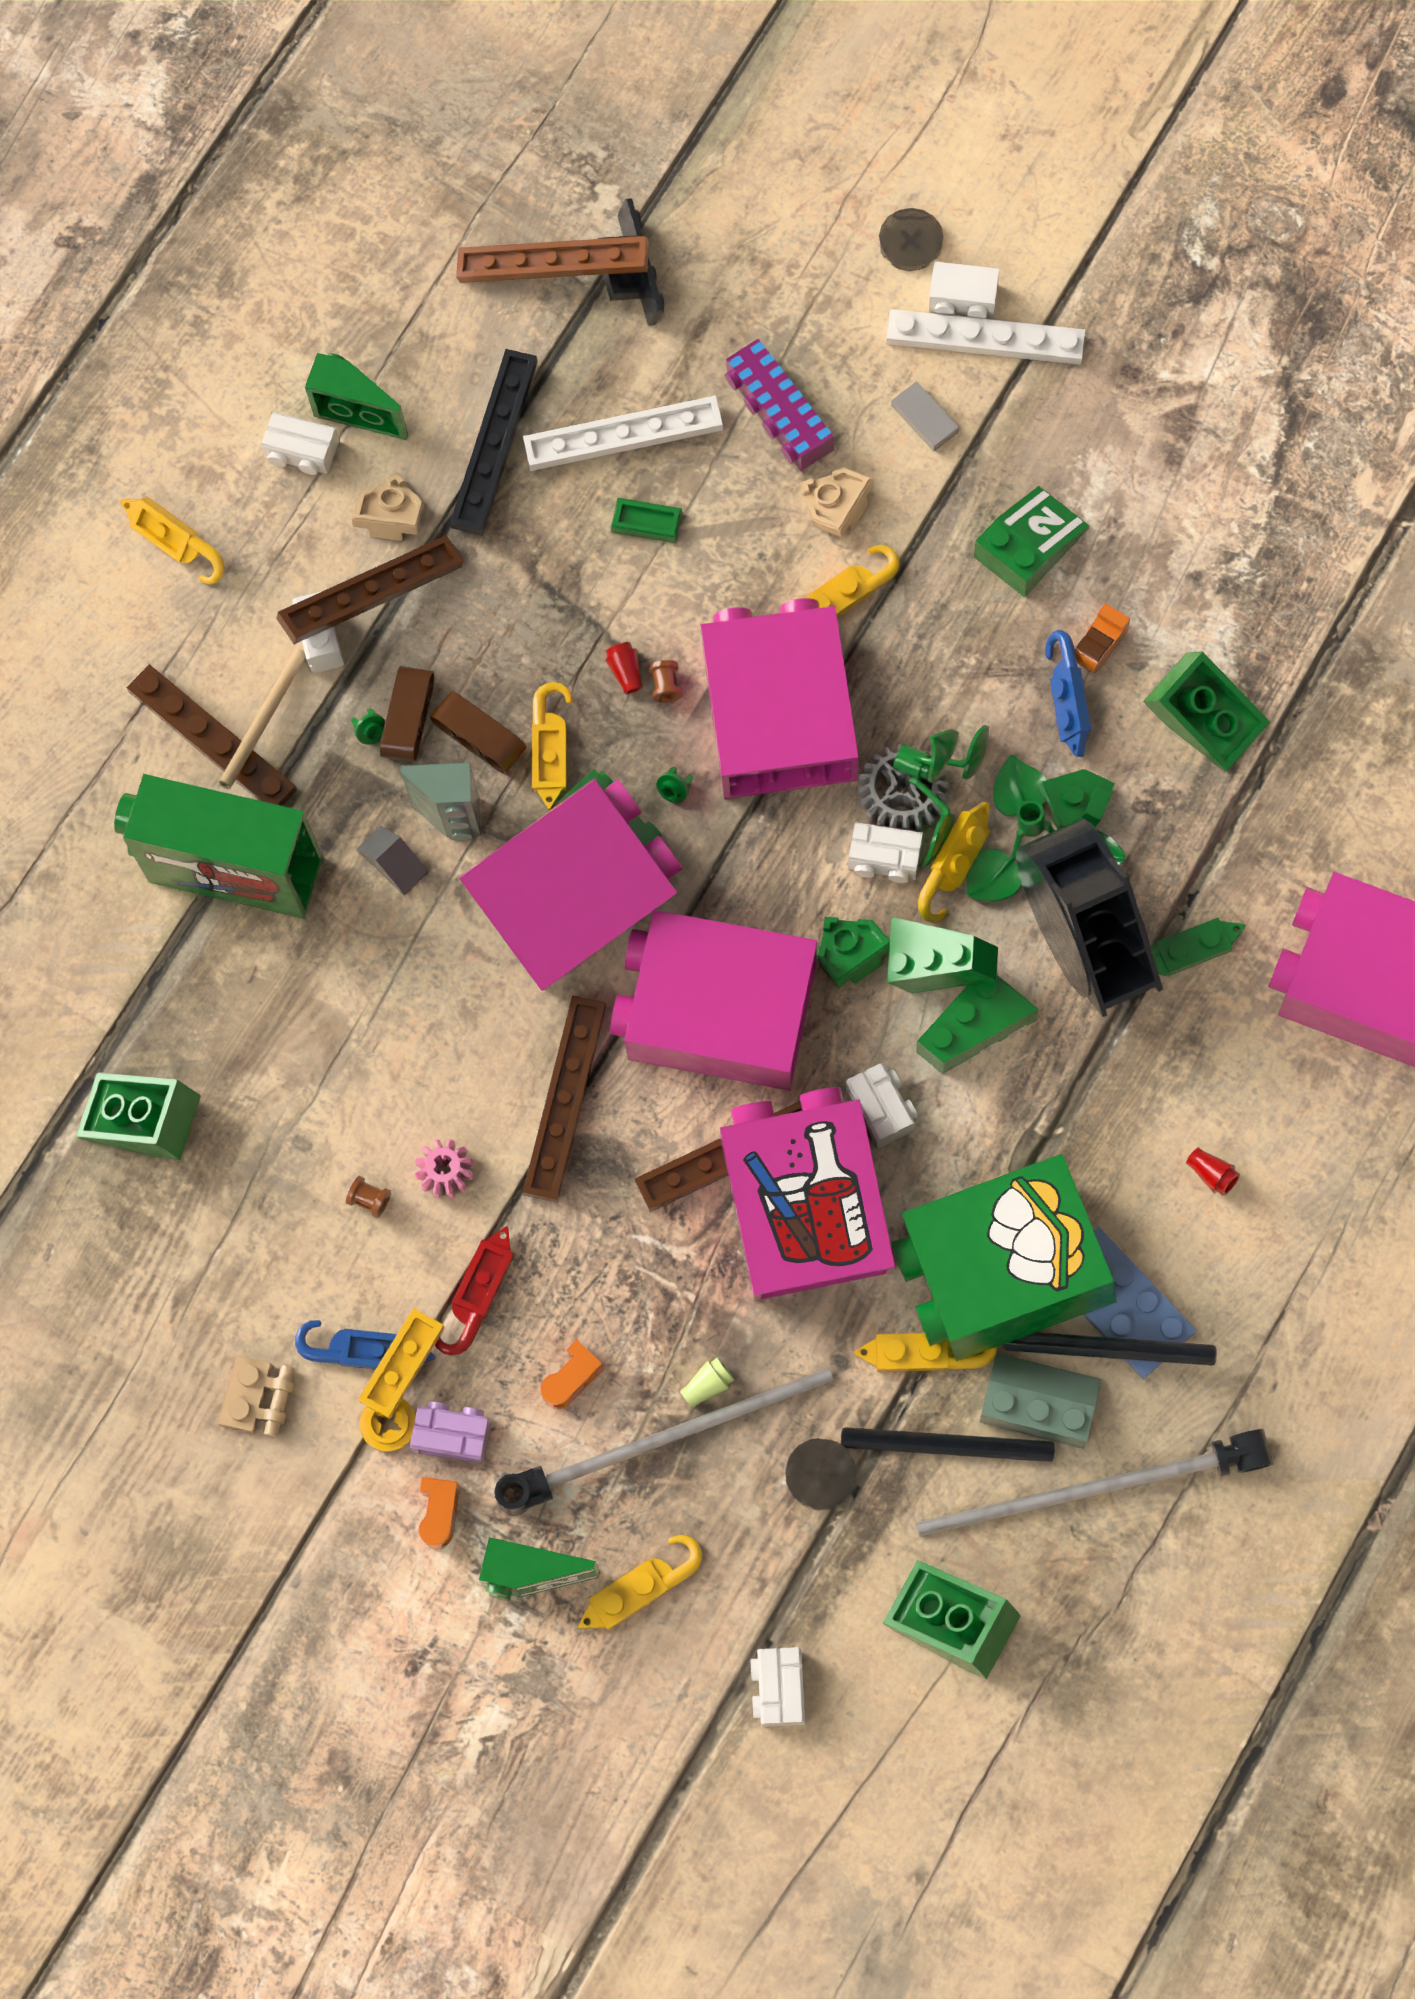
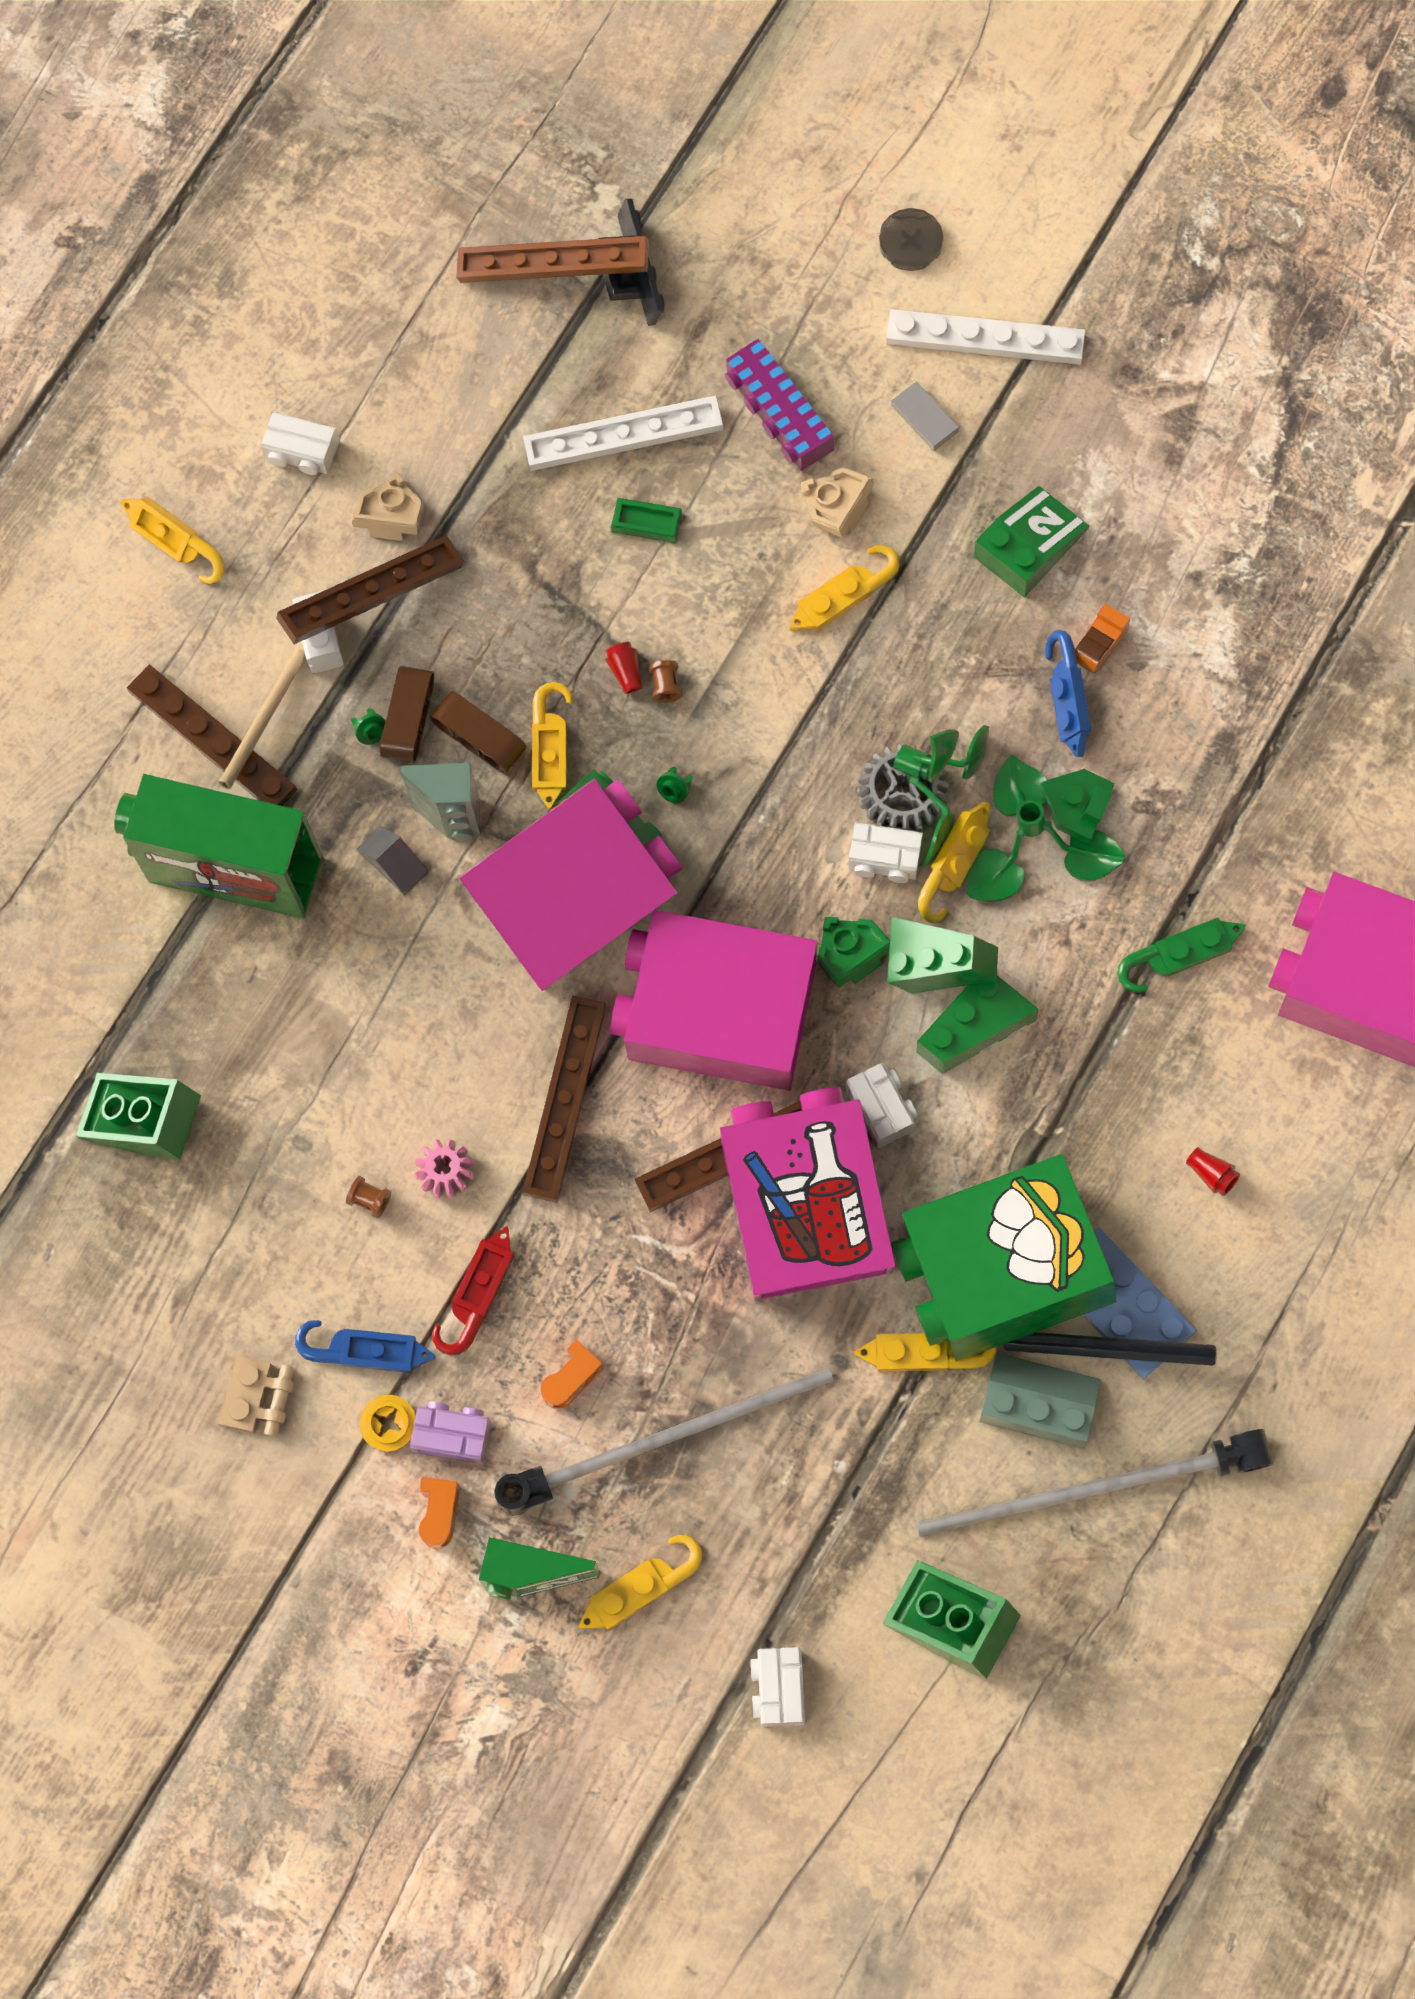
(349, 397): green slope -> none
(401, 1363): yellow plate -> none
(493, 442): black plate -> none
(708, 1382): yellowish green cone -> none
(779, 699): dark pink brick -> none
(820, 1474): clear smoke tile -> none
(947, 1444): black axle -> none
(963, 290): white brick -> none
(1088, 914): black brick -> none
(1206, 709): green slope -> none

